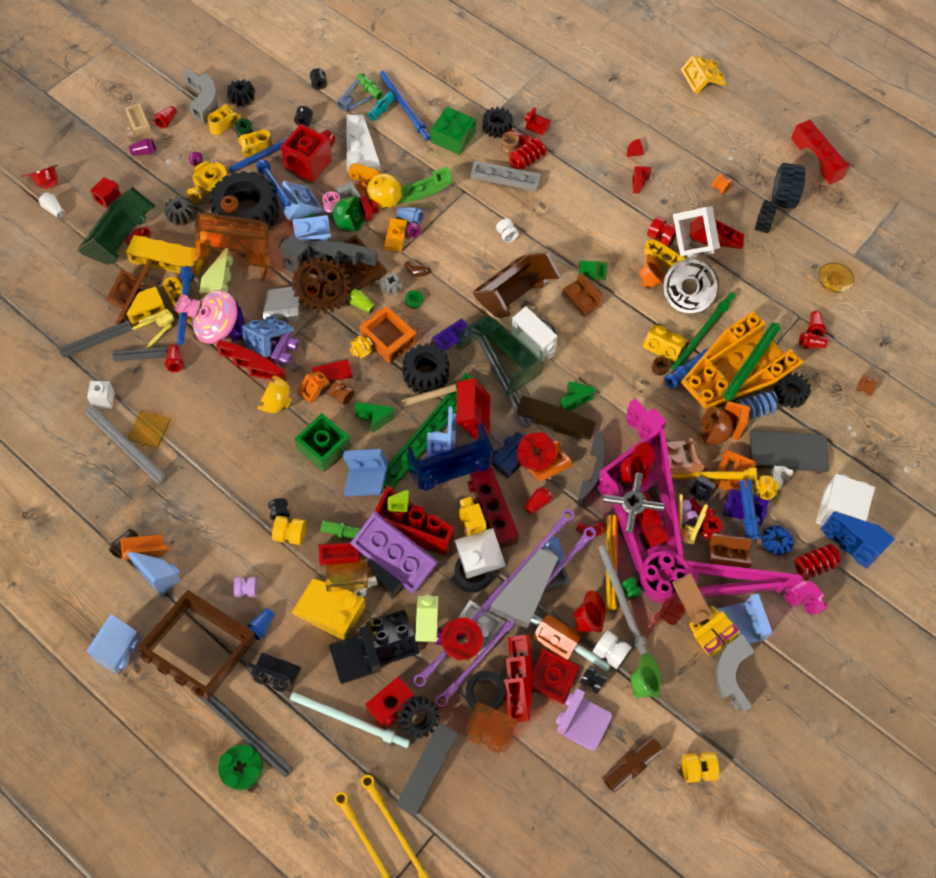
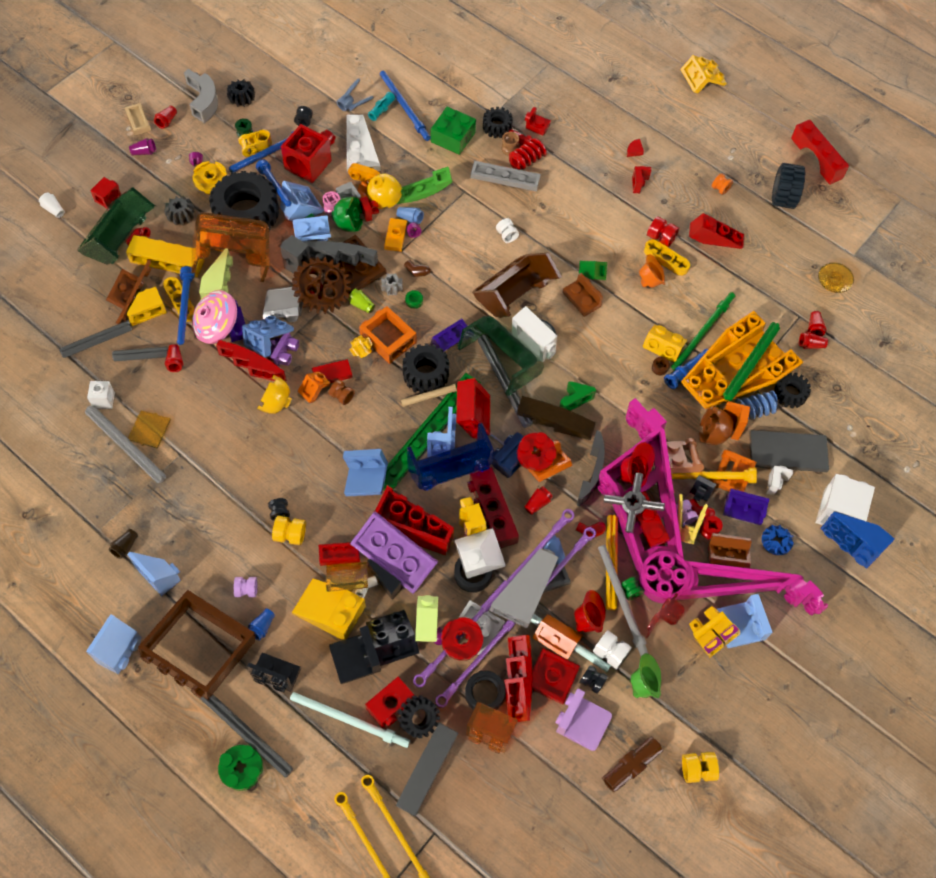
(44, 178): red piece -> none
(145, 545): orange panel -> none
(163, 319): light yellow plant -> none
(187, 305): bright pink wheel -> none
(195, 195): yellow plate -> none
(222, 119): yellow piece -> none
(229, 204): dark orange plate -> none
(318, 78): black wheel -> none
(322, 442): green brick -> none
(339, 529): bright green pin -> none
(370, 86): bright green pin -> none
(378, 414): green slope -> none
(399, 502): lime slope -> none
(692, 599): medium nougat slope -> none
(704, 294): piece -> none
(710, 227): white window -> none
(726, 669): light grey arch -> none
(750, 519): blue pin -> none
(766, 216): black tyre -> none
(766, 487): yellow gear -> none
(817, 561): red piece -> none
(867, 384): dark orange wheel -> none

